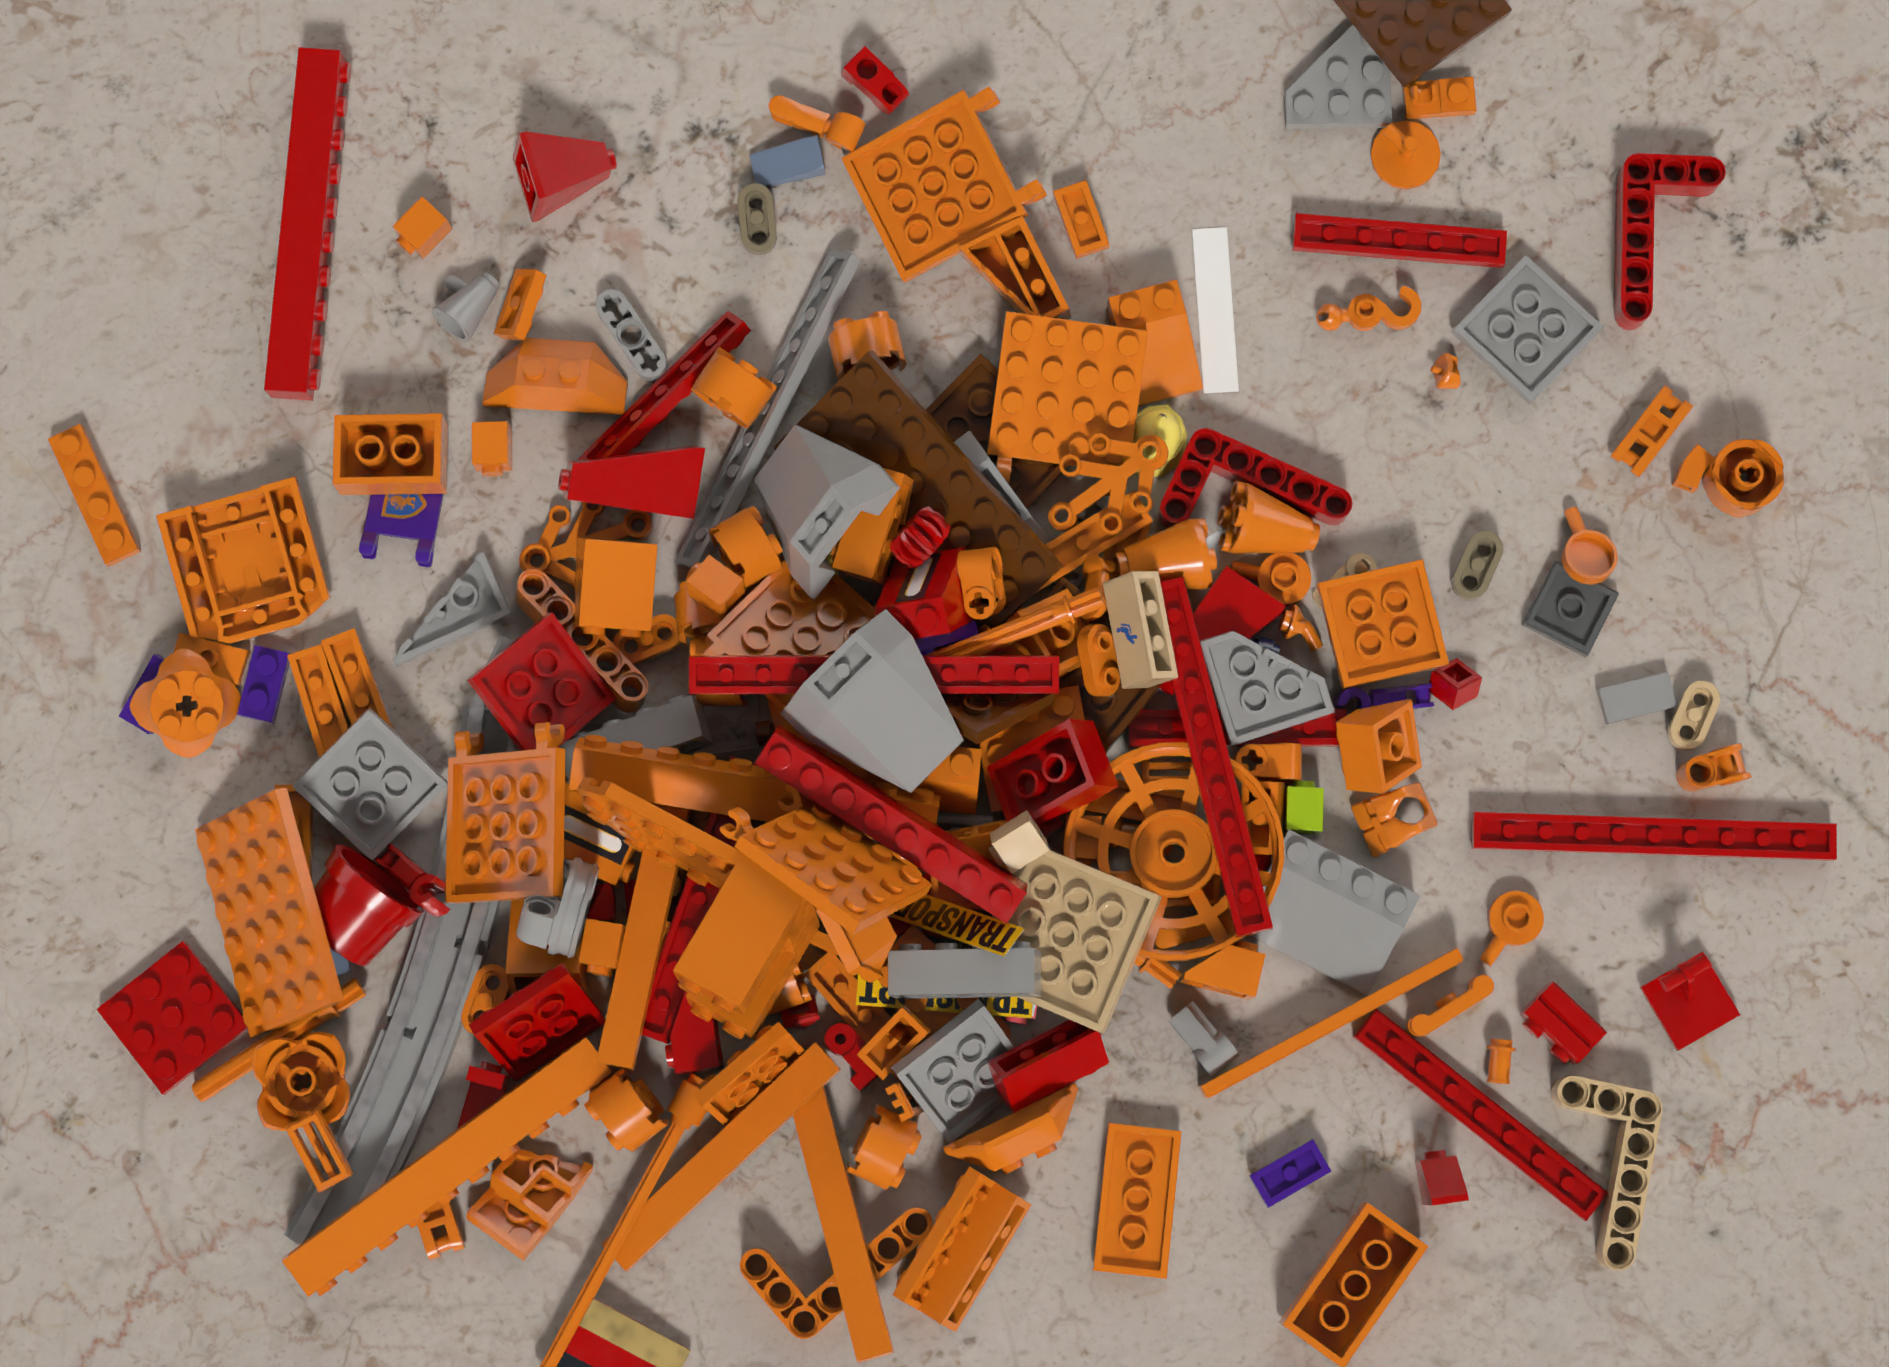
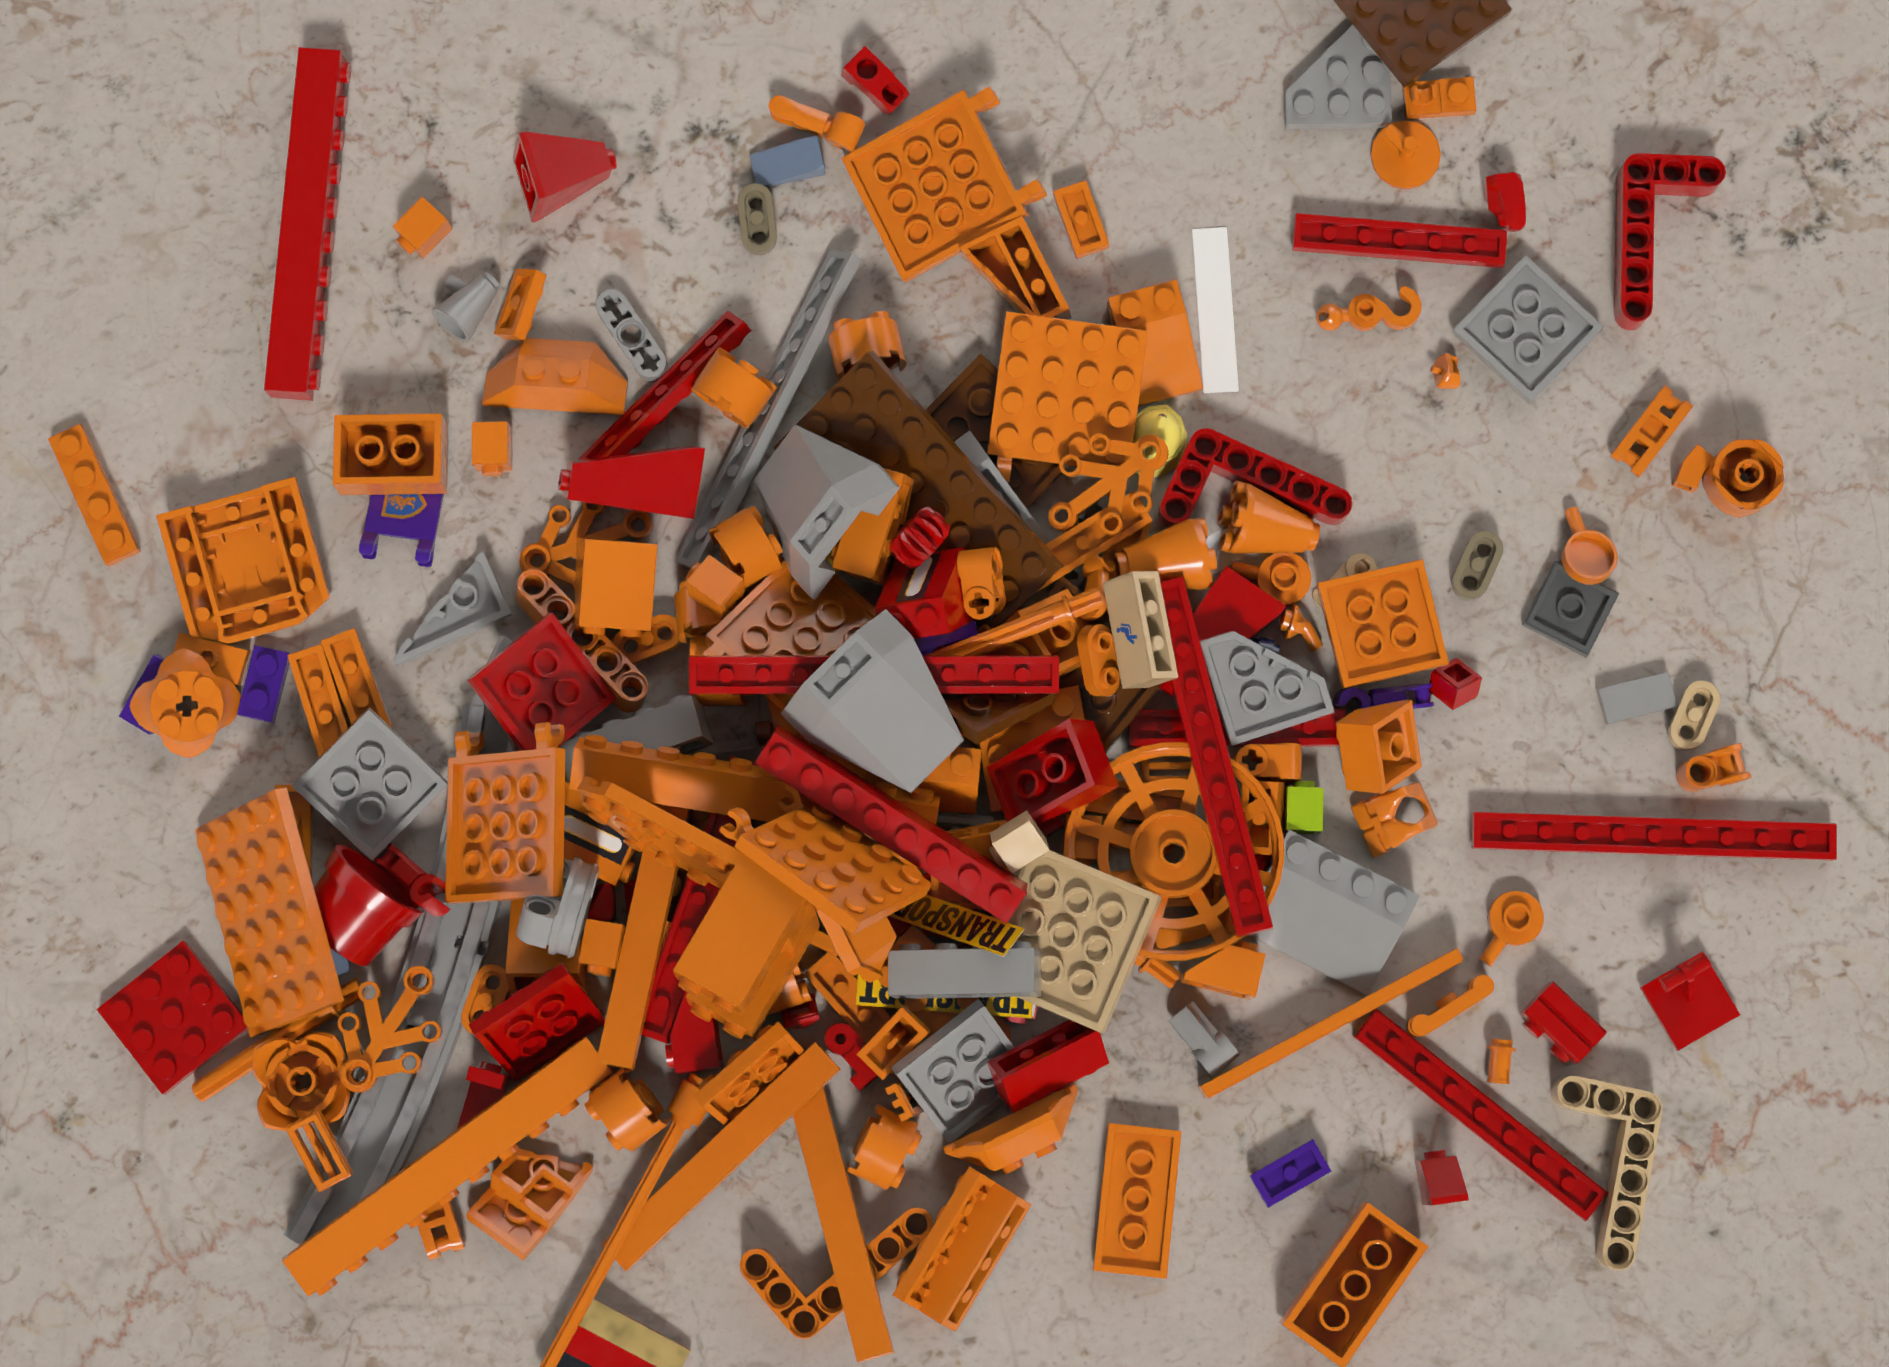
(385, 1034): none -> orange plant
(1506, 200): none -> red rock

